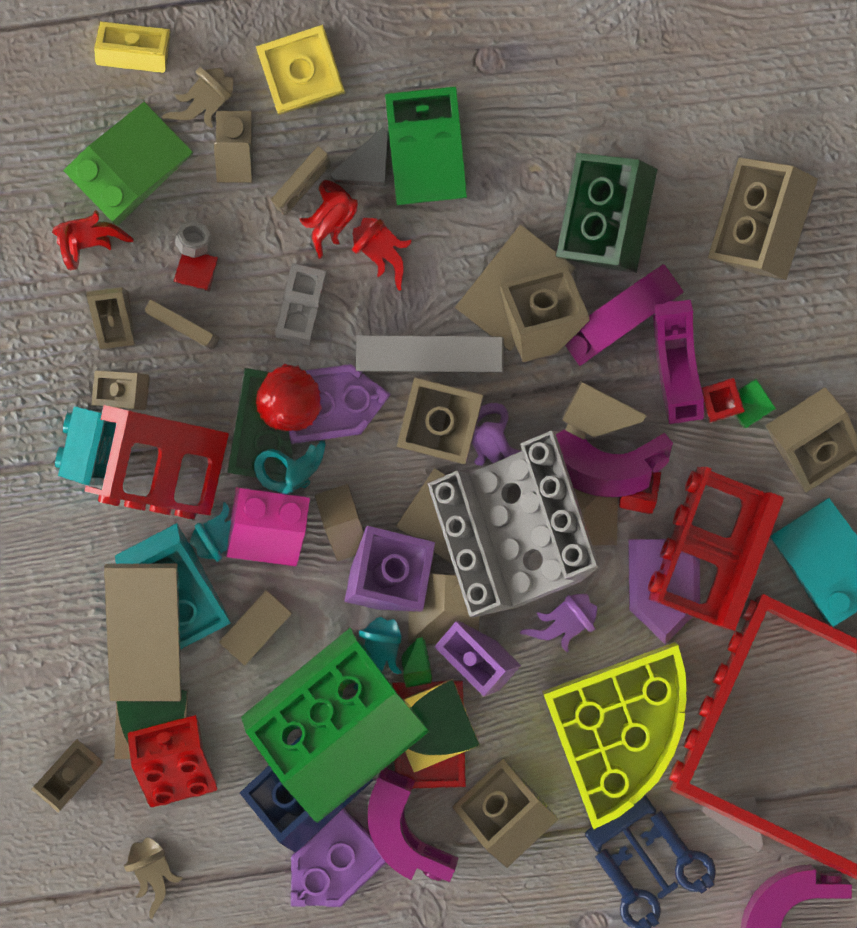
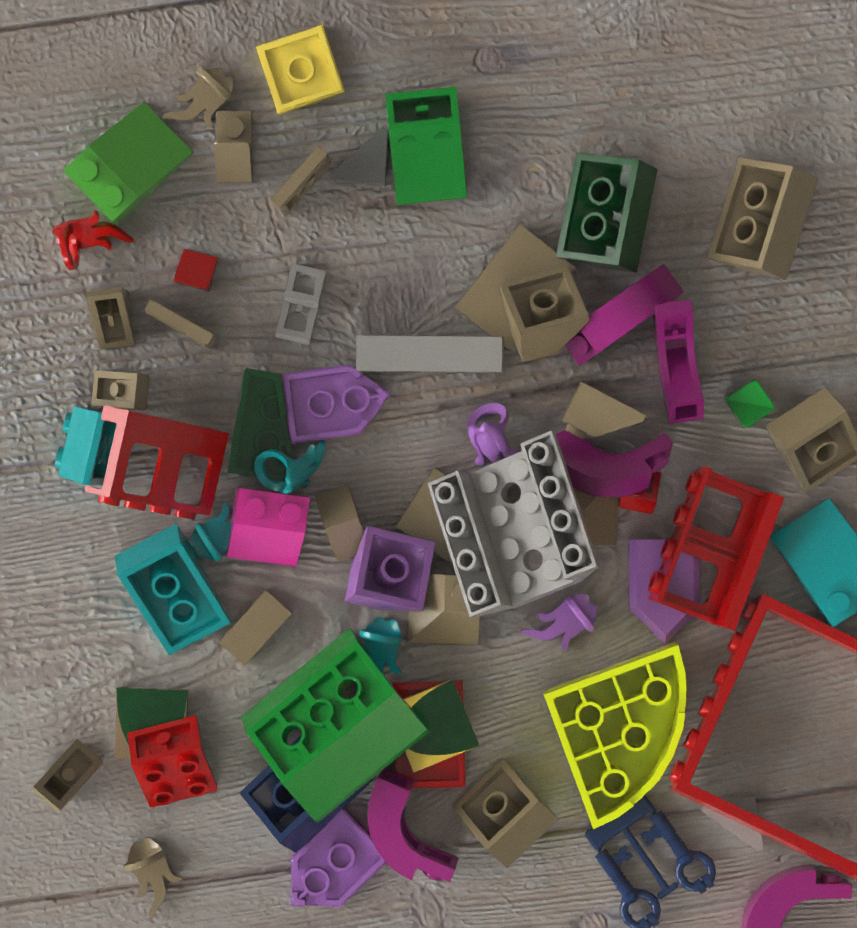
(132, 47): light yellow slope -> none
(143, 632): dark tan tile -> none
(193, 239): light grey tile -> none
(288, 399): red hair -> none
(331, 216): red piece -> none
(377, 243): red piece -> none
(416, 664): green slope -> none
(440, 420): dark tan slope -> none
(477, 658): medium lavender slope -> none
(722, 400): red slope -> none

